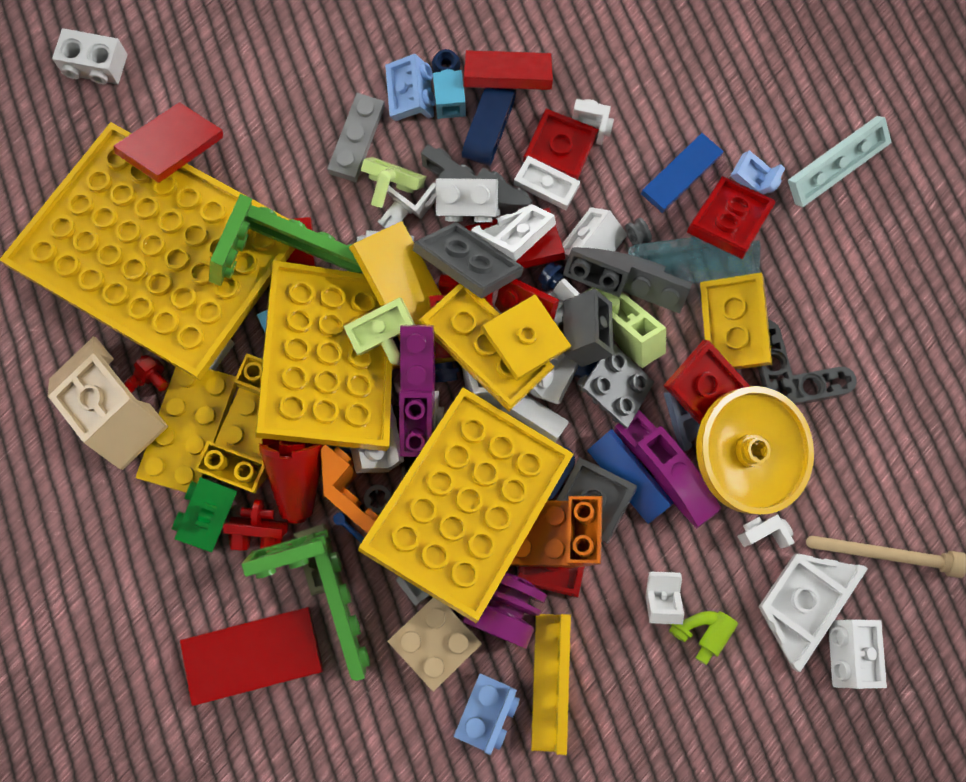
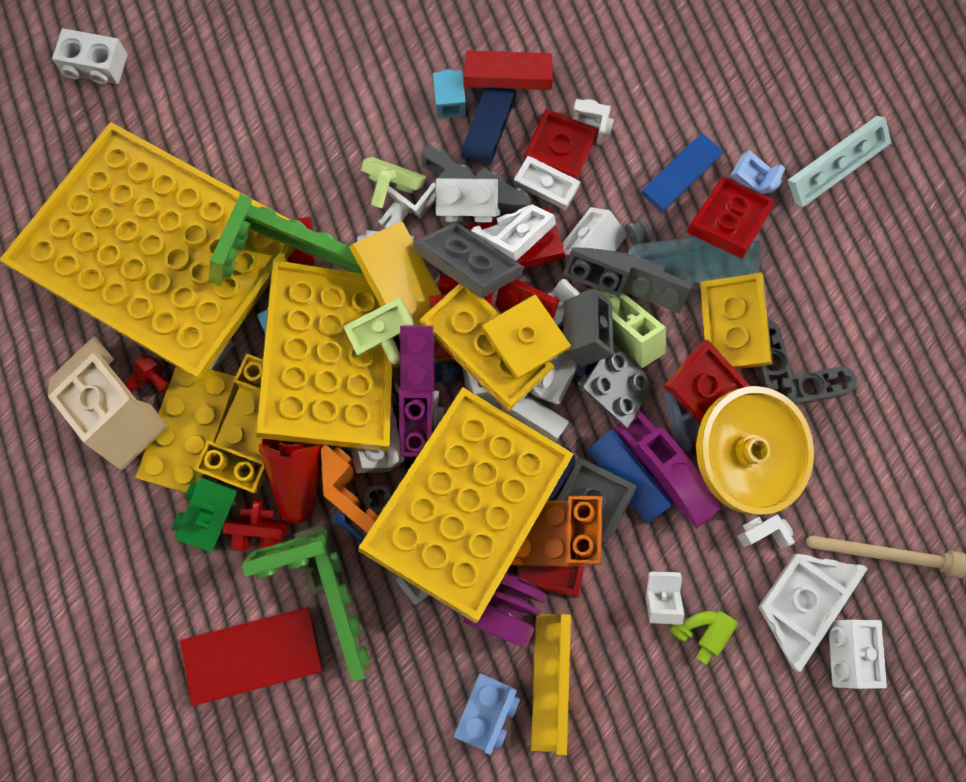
(168, 142): tile -> none
(356, 137): light grey plate -> none
(409, 88): light blue bracket -> none
(434, 643): tan brick -> none
(445, 57): dark blue plate -> none
(551, 276): dark blue plate -> none

